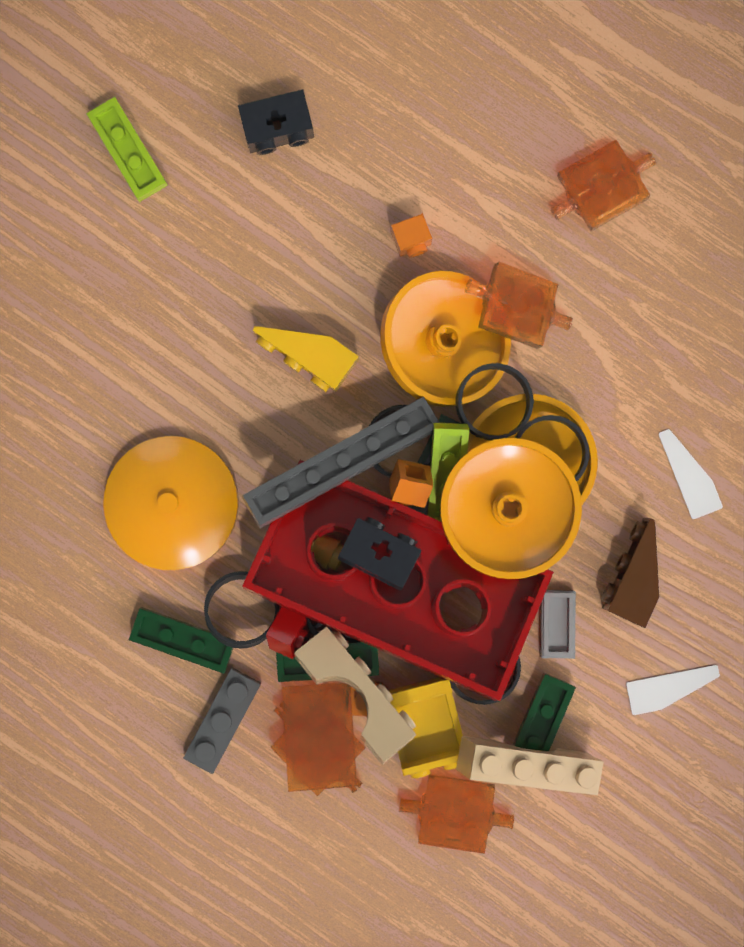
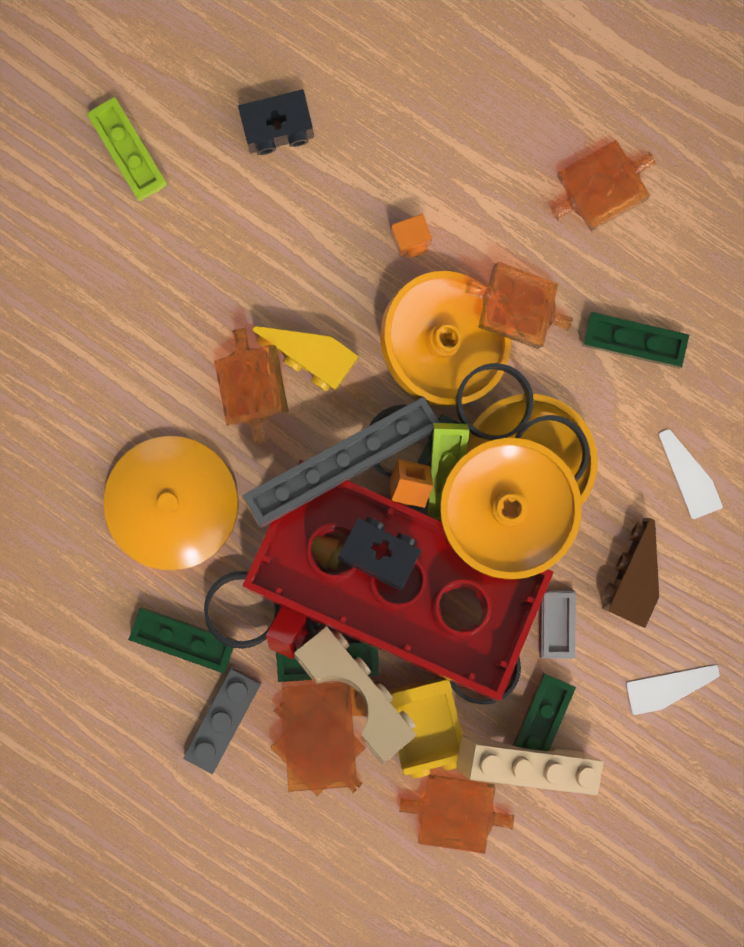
(251, 385): none -> clear orange plate
(635, 340): none -> dark green plate

